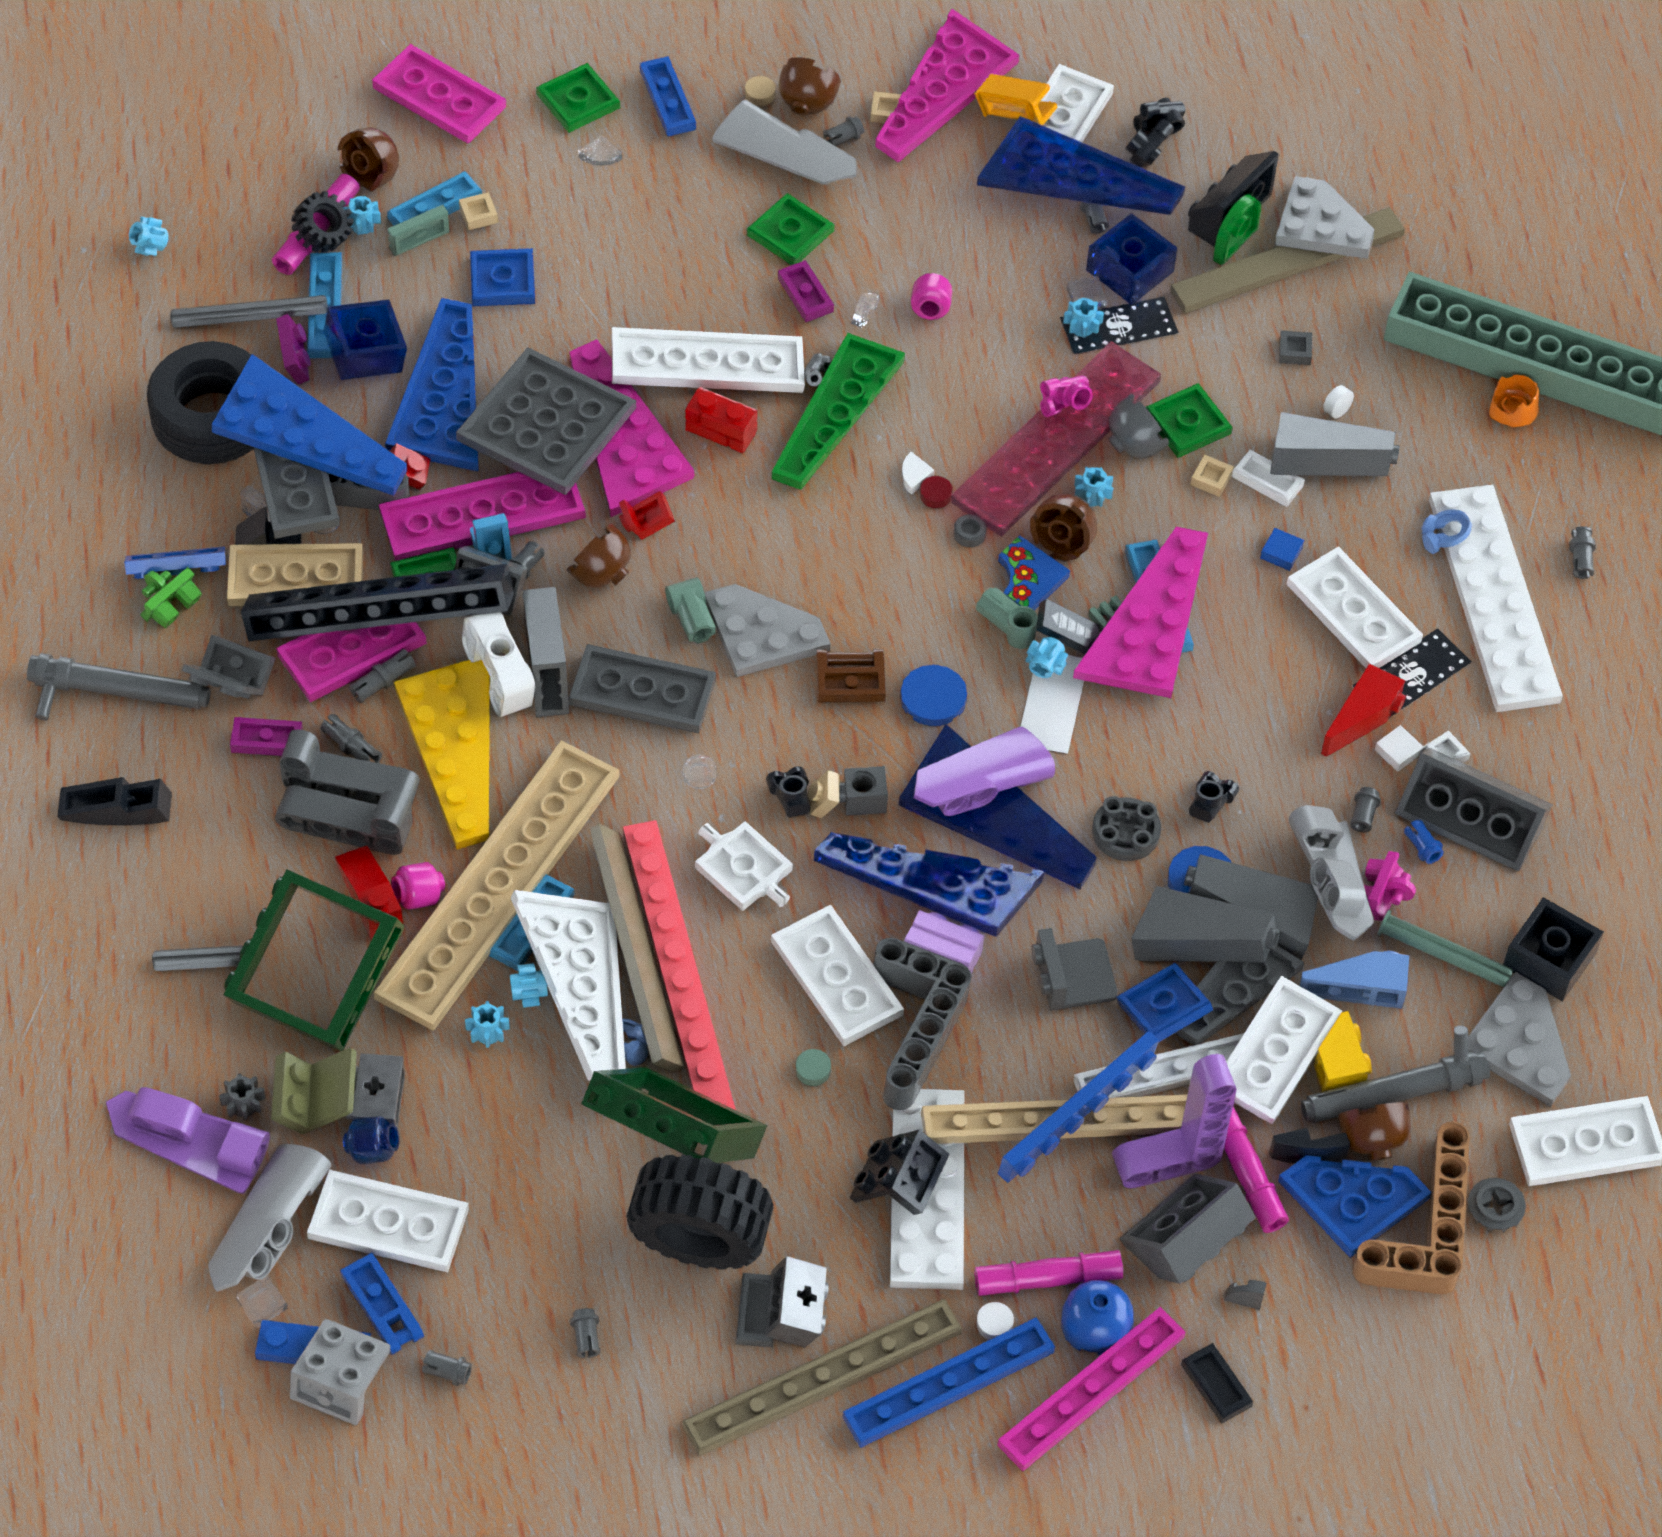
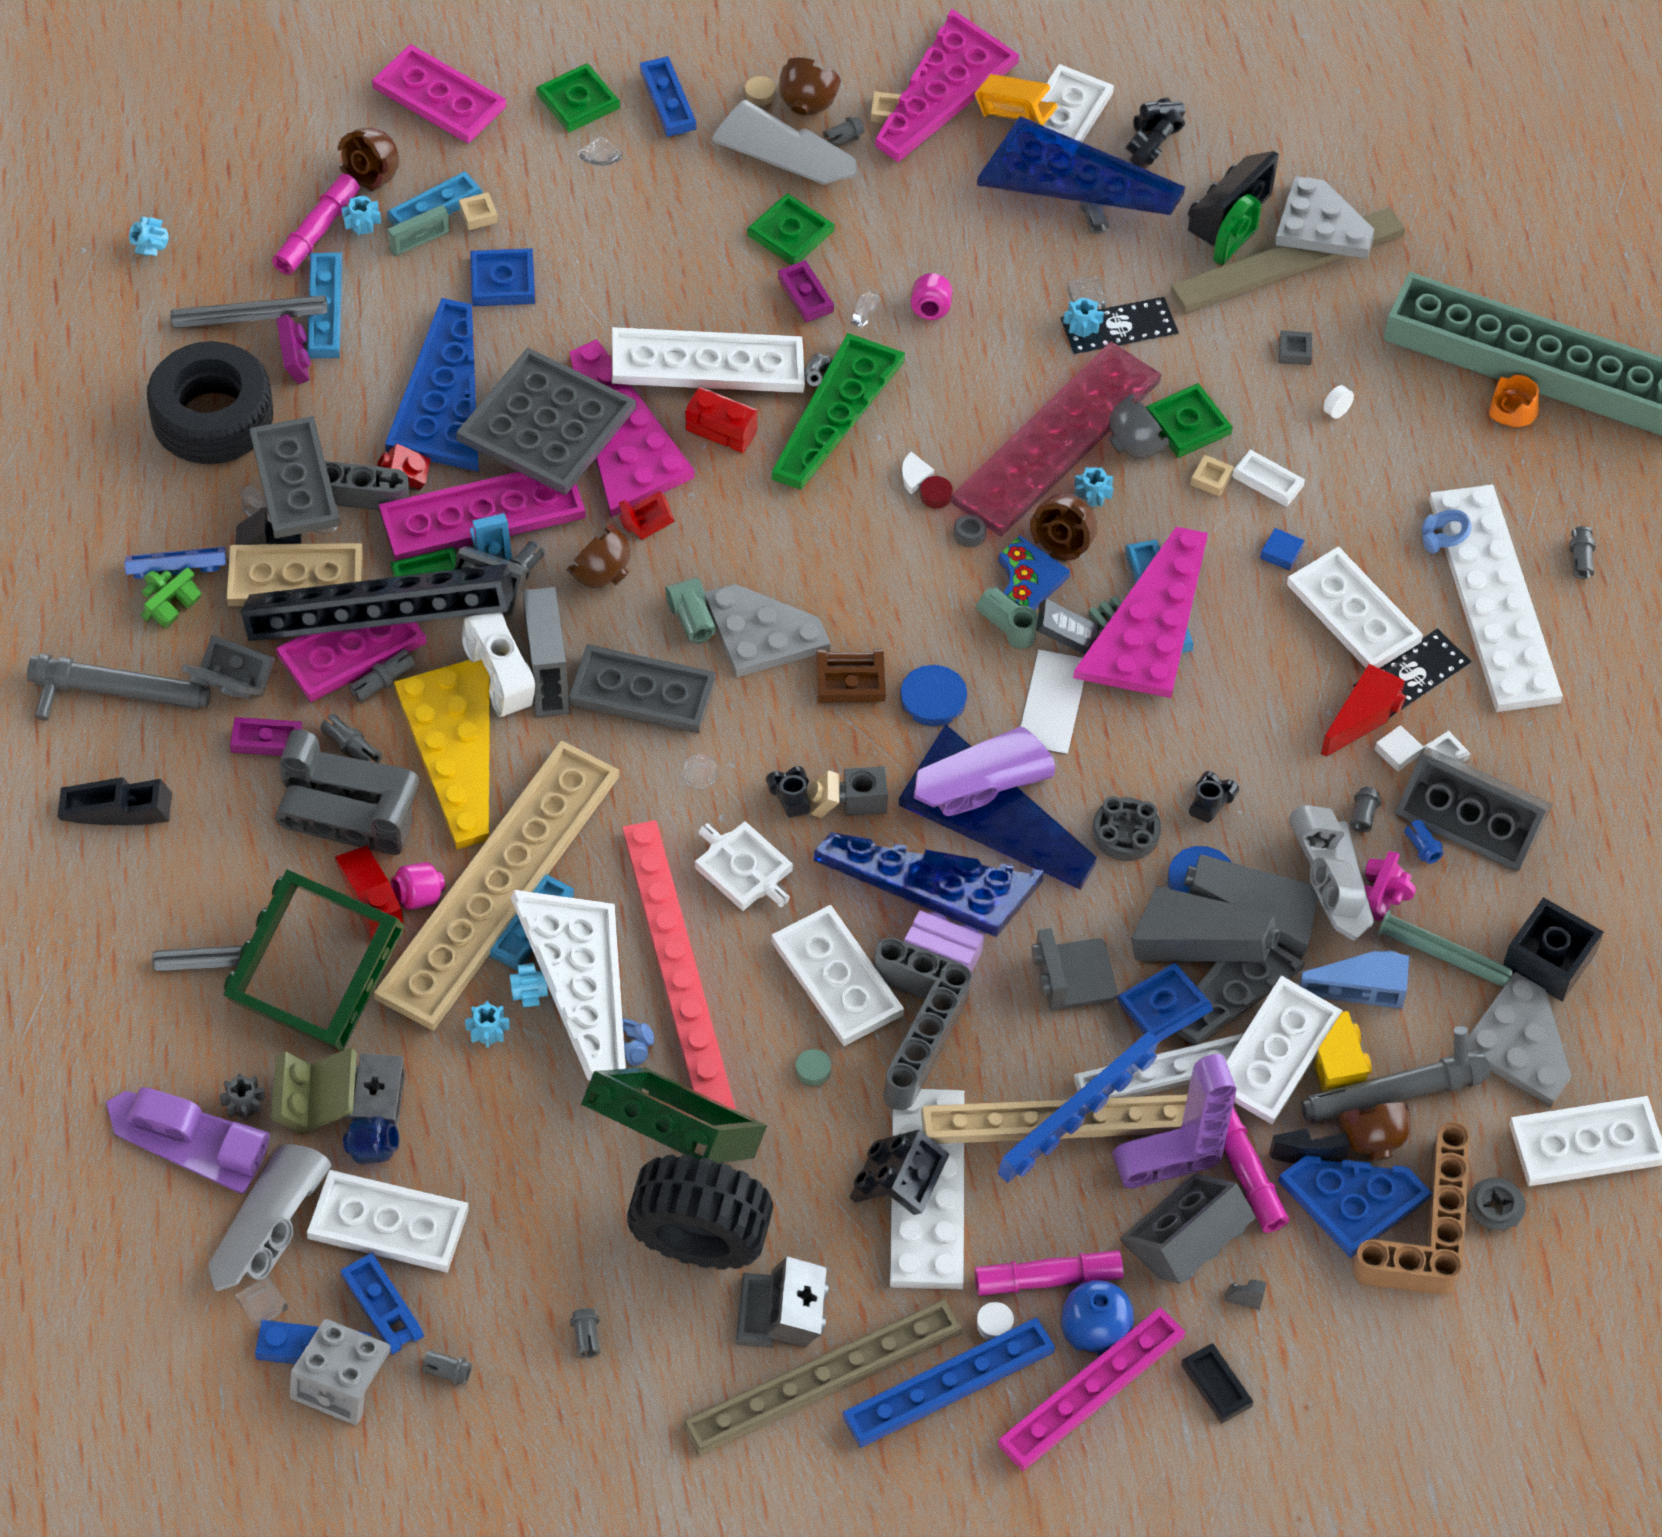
(288, 422): blue wing -> none
(311, 232): black tyre -> none
(365, 339): clear blue brick -> none
(636, 949): dark tan tile -> none
(1046, 657): medium azure gear -> none
(1063, 393): dark pink plate -> none
(1131, 258): clear blue brick -> none
(1331, 448): slope -> none

